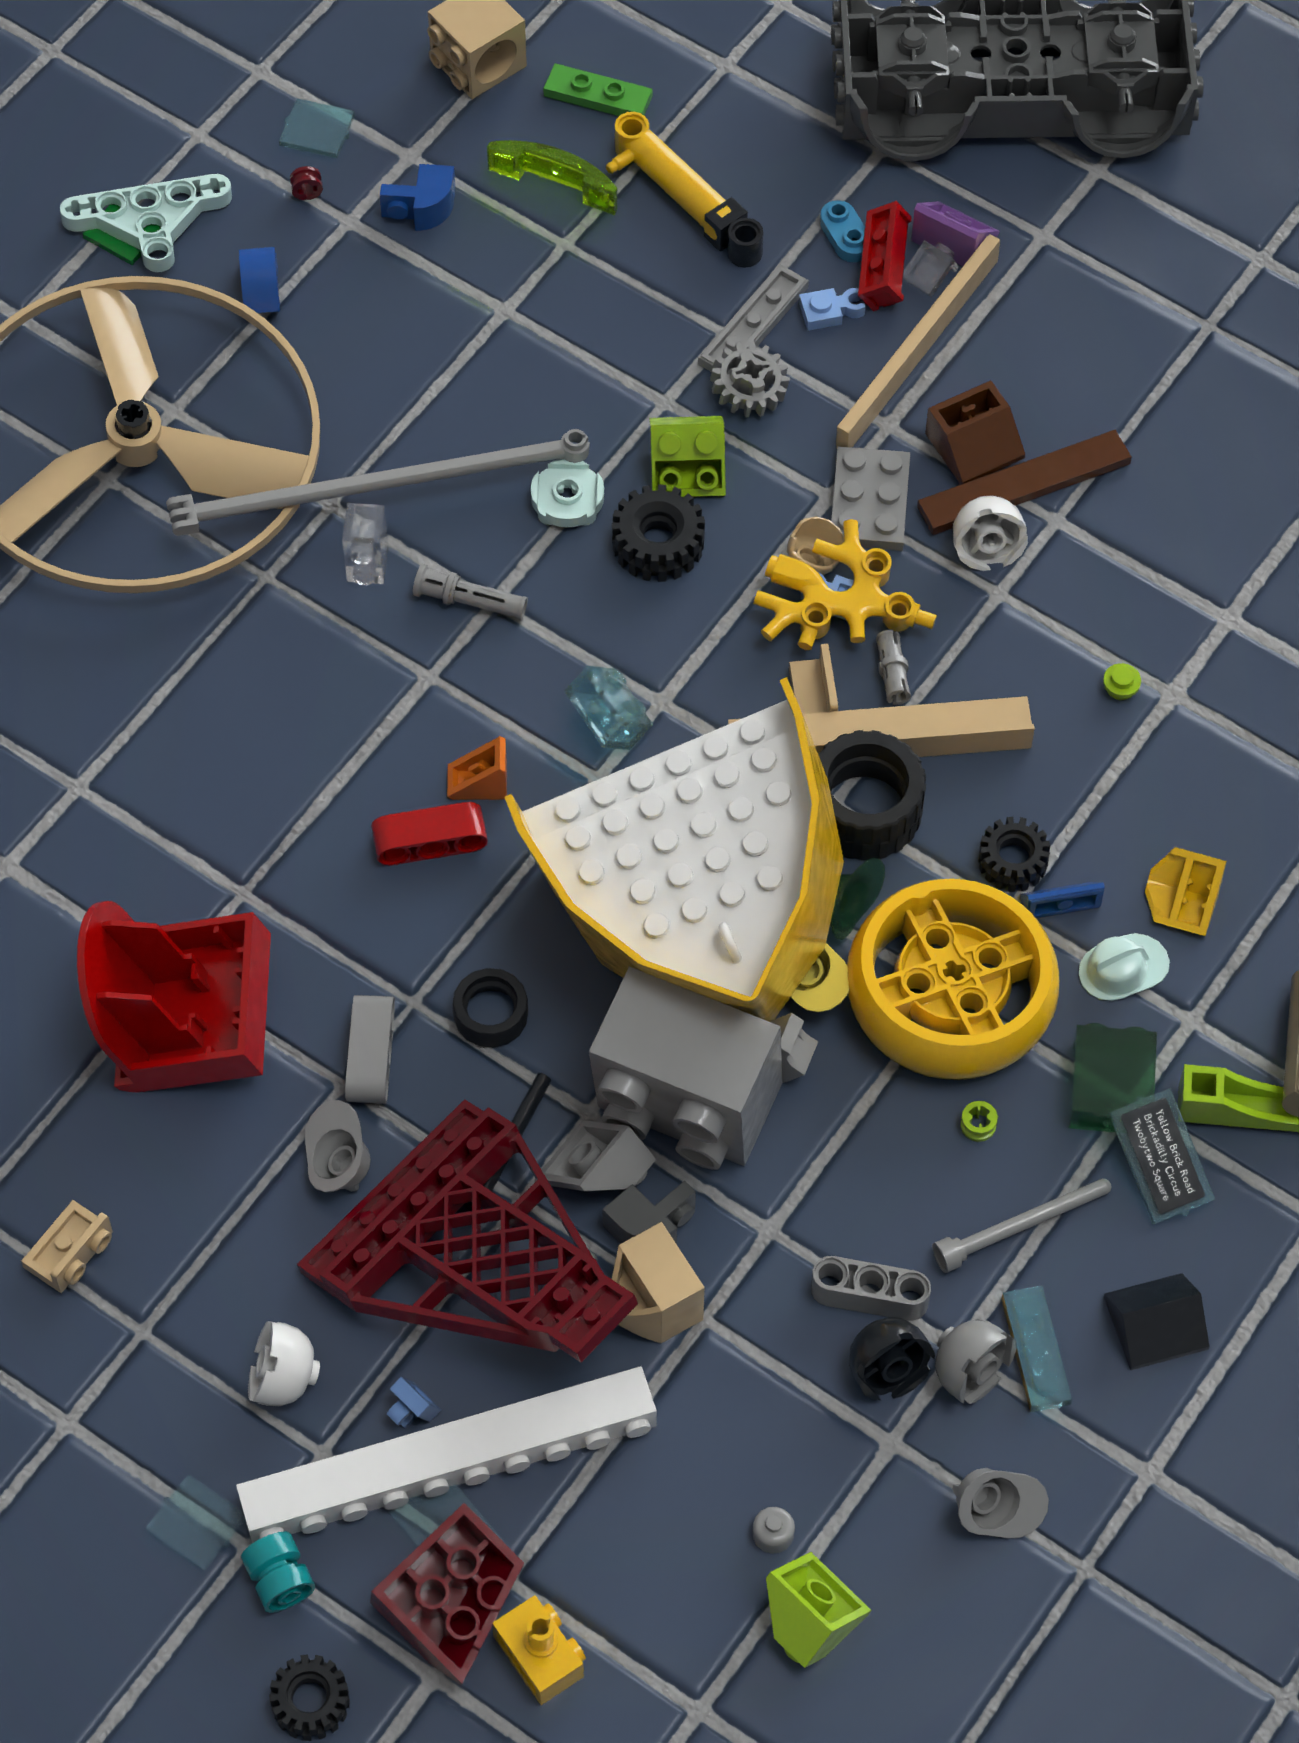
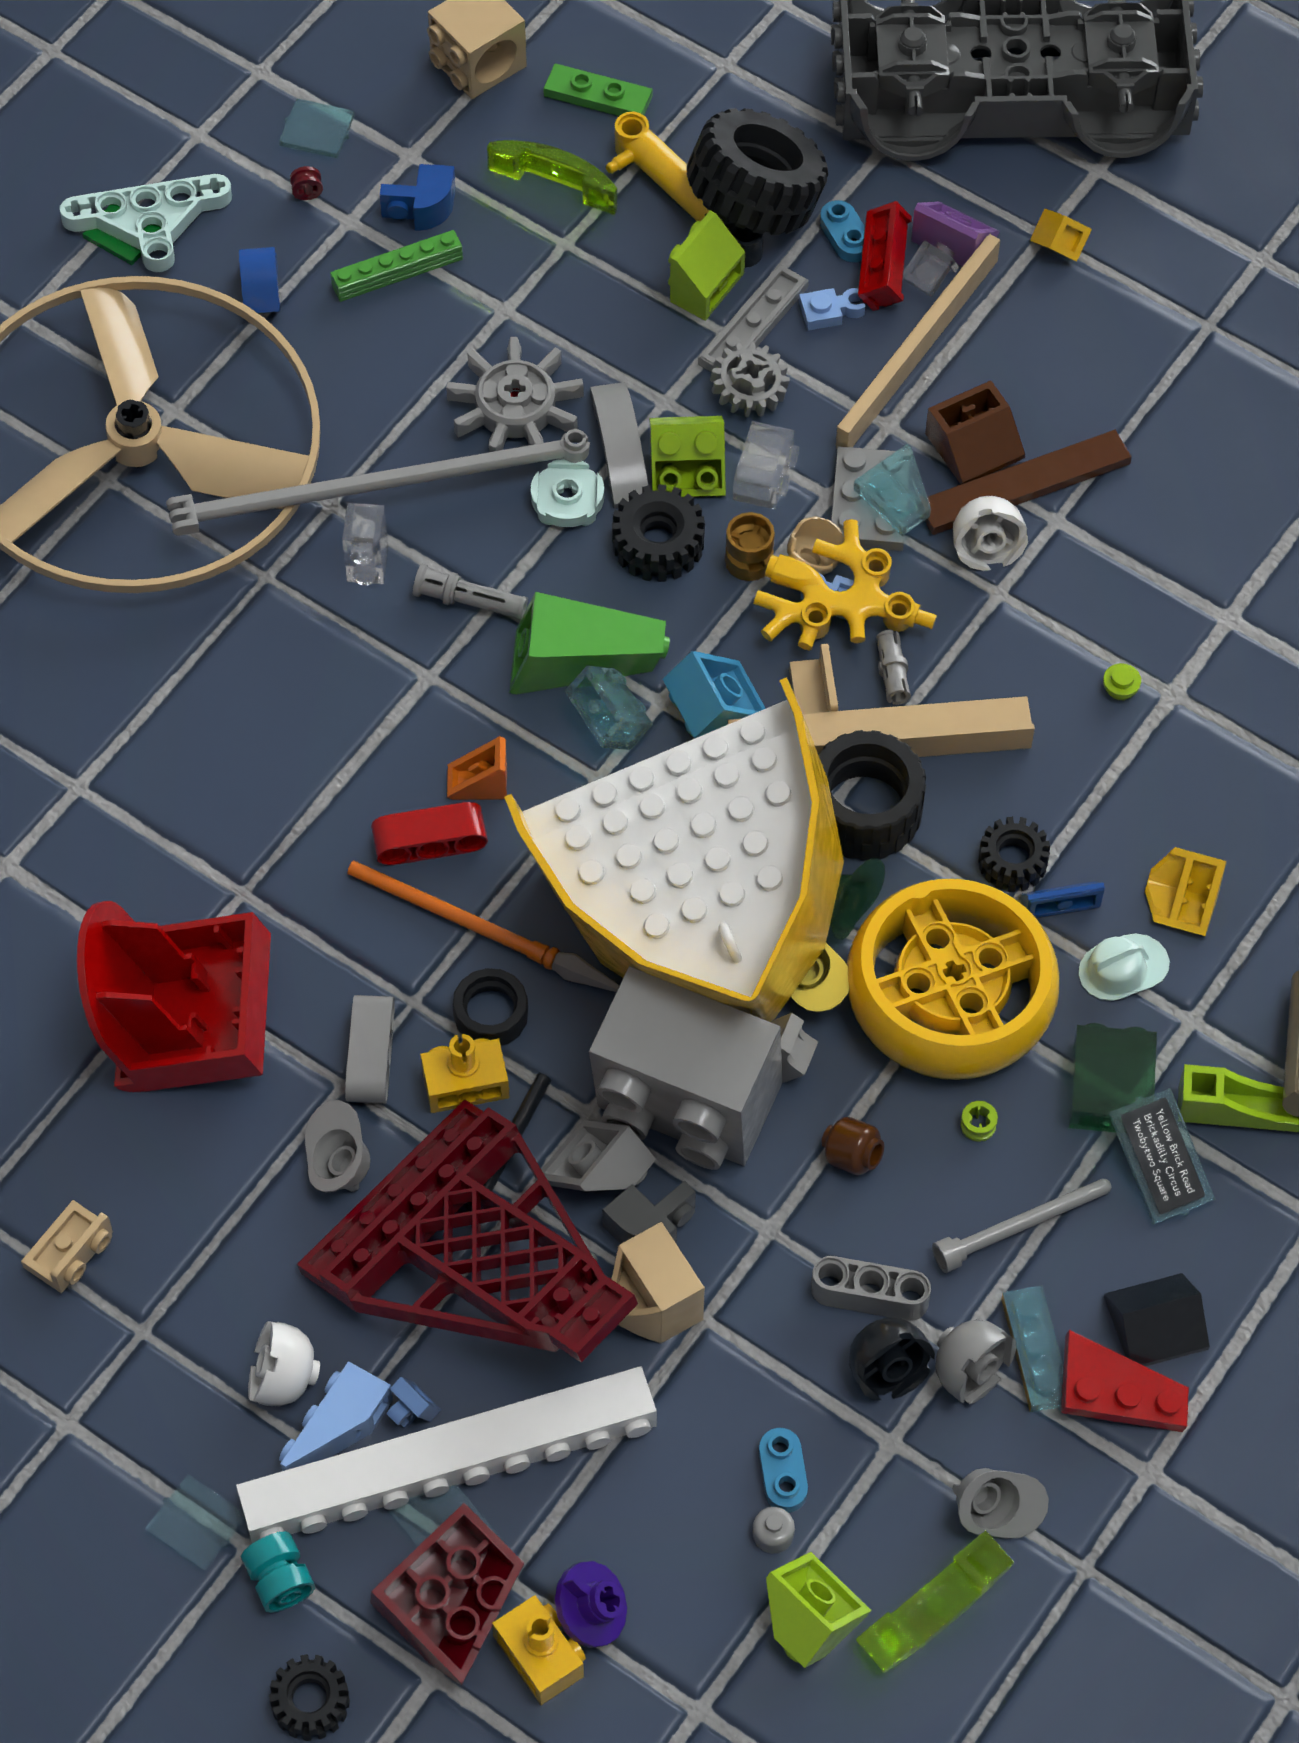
(345, 1416): none -> light blue slope
(396, 265): none -> bright green piece
(464, 1071): none -> yellow brick
(514, 397): none -> light grey gear
(566, 635): none -> bright green slope
(567, 965): none -> orange piece
(591, 1604): none -> dark purple piece
(619, 440): none -> light grey slope
(705, 267): none -> lime slope
(711, 692): none -> dark azure slope
(749, 546): none -> pearl gold wheel
(757, 171): none -> black tyre
(764, 465): none -> clear brick
(783, 1467): none -> dark azure plate
(853, 1145): none -> reddish brown head
(896, 491): none -> clear light blue wing
(936, 1604): none -> clear neon green slope
(1060, 234): none -> yellow panel
(1117, 1389): none -> red wing

